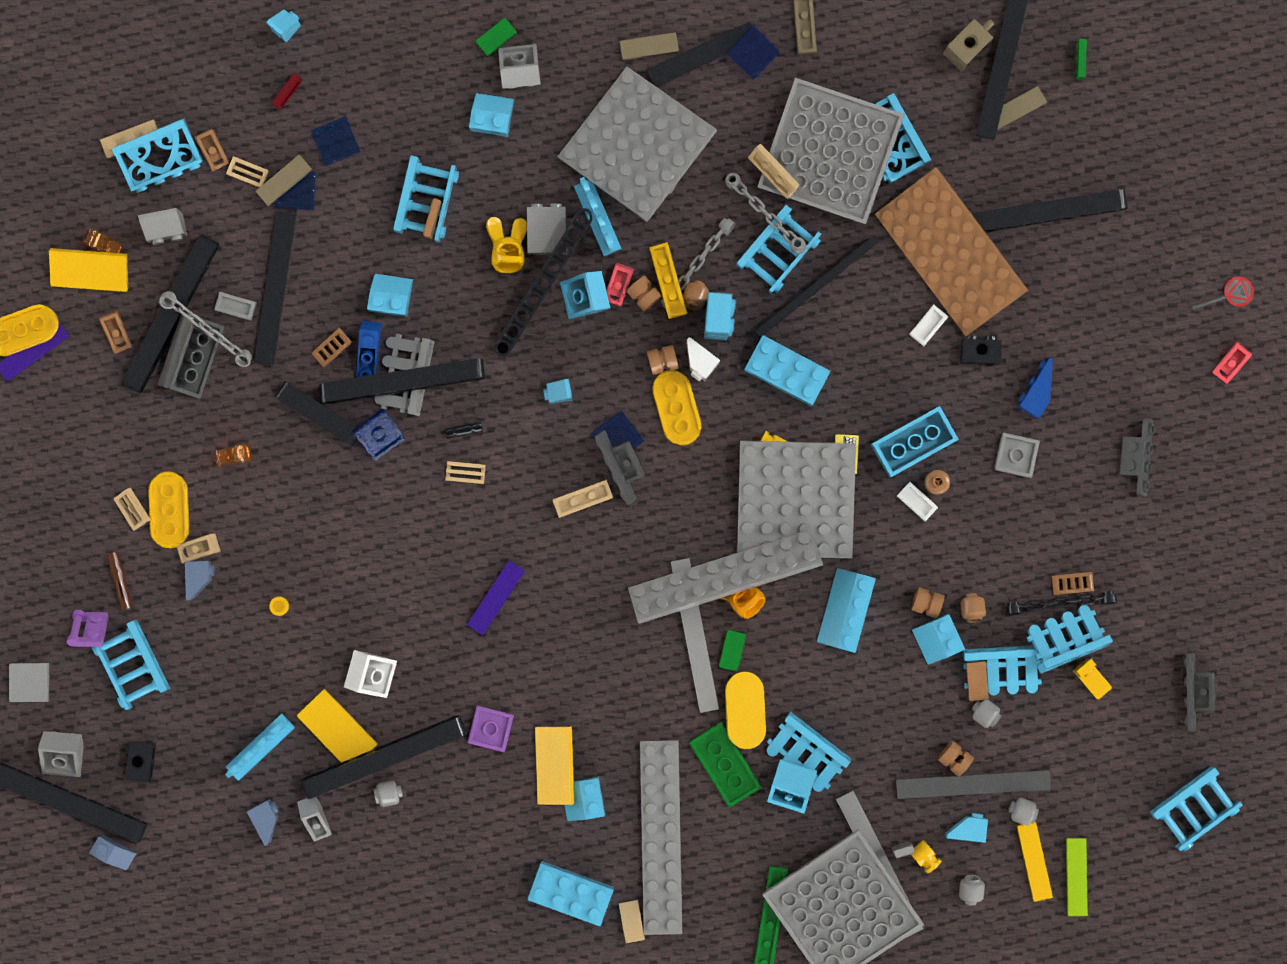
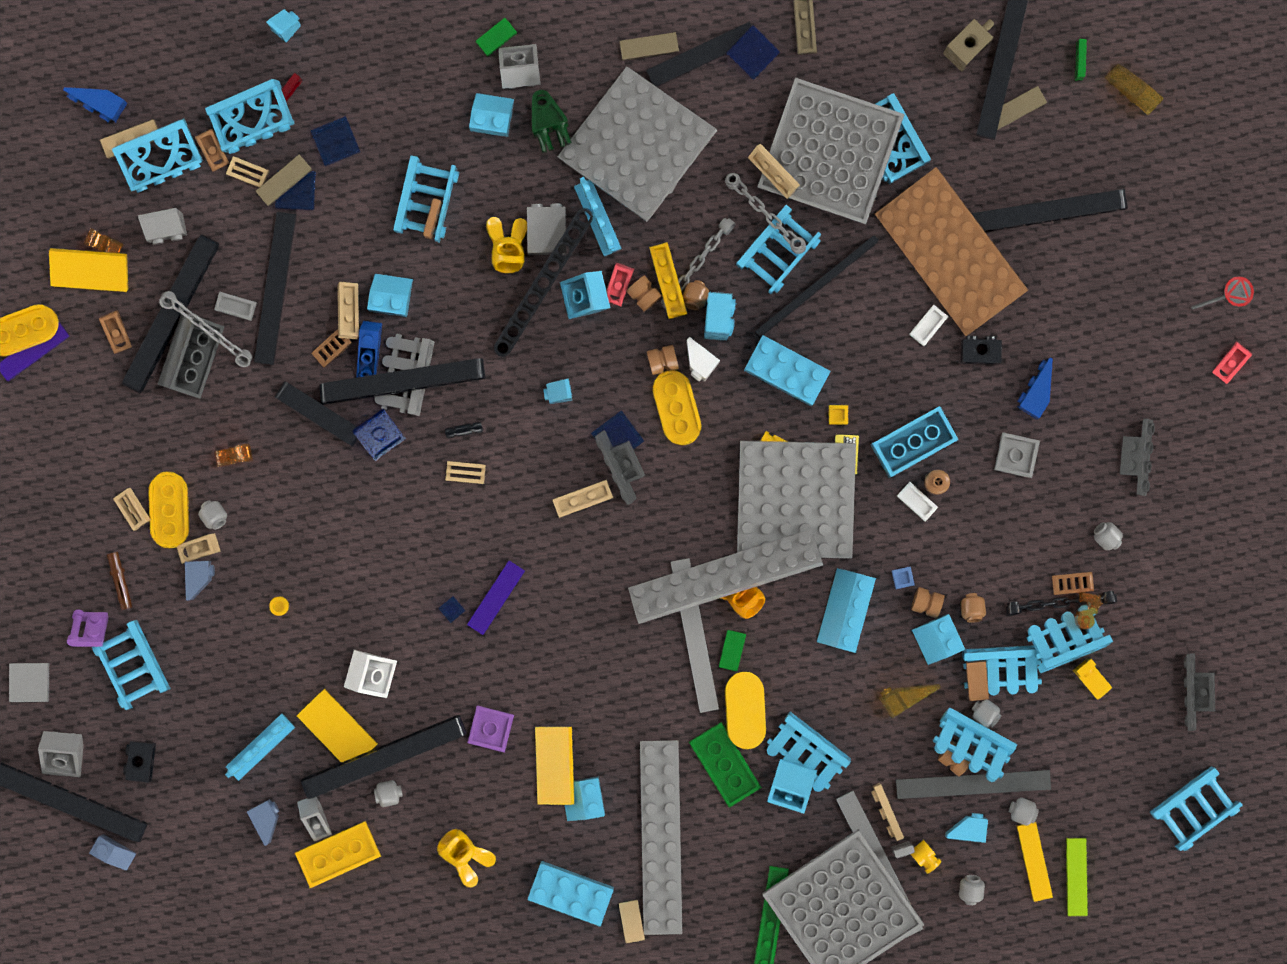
(103, 101): none -> blue slope
(212, 515): none -> light grey head
(226, 107): none -> medium azure fence
(337, 854): none -> yellow tile
(348, 310): none -> tan plate
(452, 609): none -> clear blue tile
(458, 850): none -> yellow piece
(548, 119): none -> dark green piece
(838, 414): none -> yellow tile
(886, 812): none -> tan plate
(902, 577): none -> medium blue tile
(902, 698): none -> clear yellow slope
(977, 735): none -> medium azure fence
(1084, 619): none -> clear orange leg
(1108, 536): none -> light grey head
(1134, 89): none -> clear yellow slope

